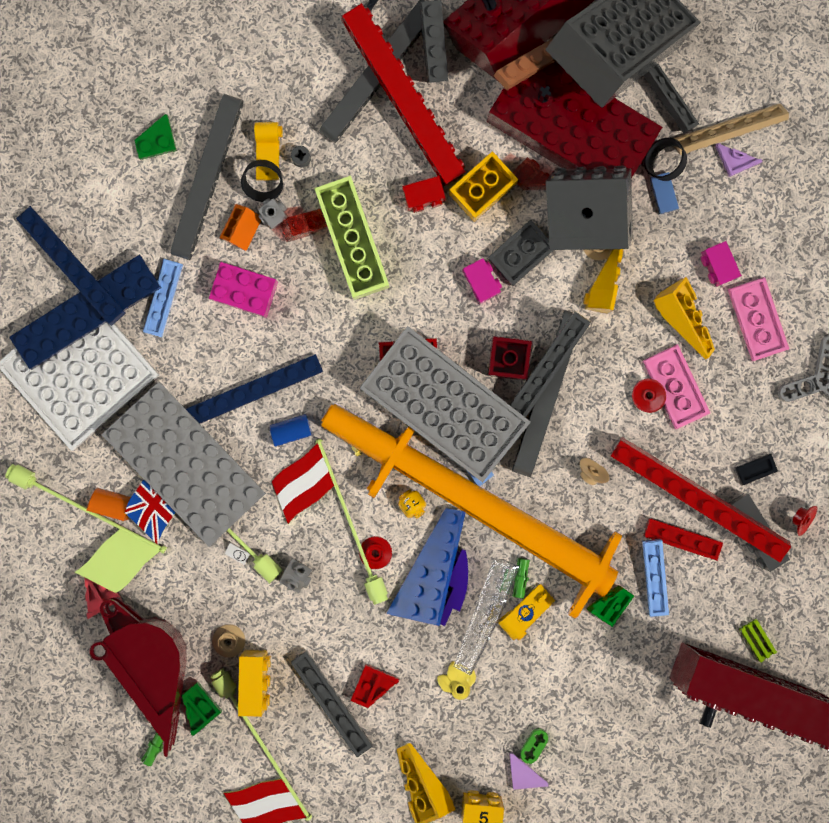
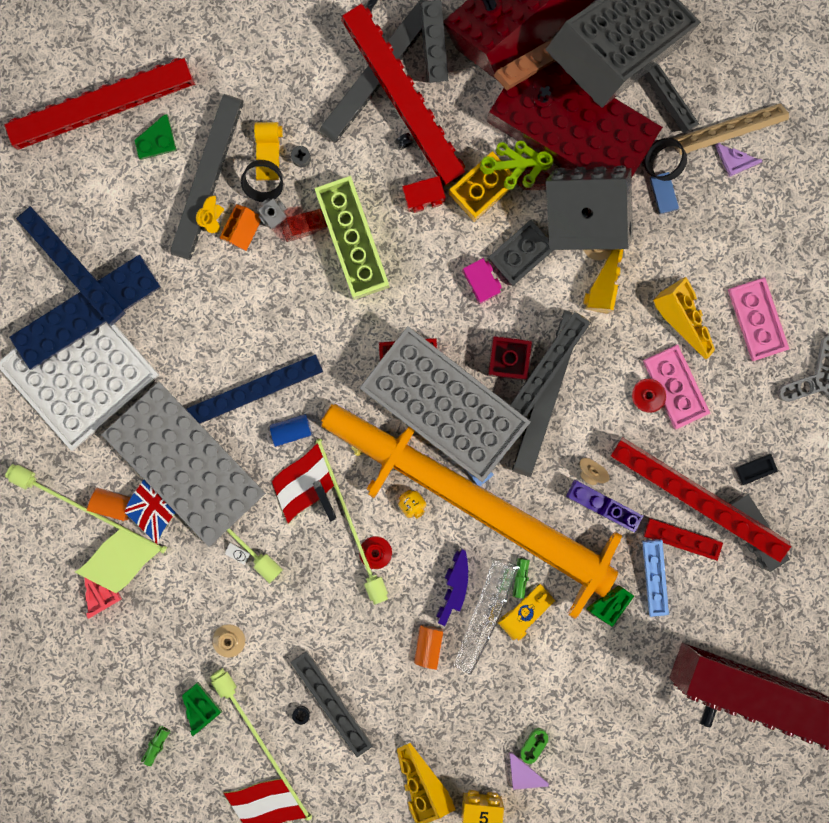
(99, 104): none -> red brick
(149, 664): dark red piece -> none
(163, 298): light blue tile -> none
(208, 215): none -> yellow plate
(243, 289): dark pink brick -> none
(253, 683): yellow brick -> none
(296, 576): light grey brick -> none
(306, 717): none -> black bush
(324, 500): none -> black tile
(372, 686): red wing -> none
(404, 141): none -> black bush
(427, 584): blue wing -> none
(428, 647): none -> orange brick
(454, 679): light yellow plate -> none
(517, 162): none -> lime plant
(604, 506): none -> dark purple slope
(720, 264): dark pink brick -> none
(766, 653): lime tile -> none
(804, 518): red piece -> none

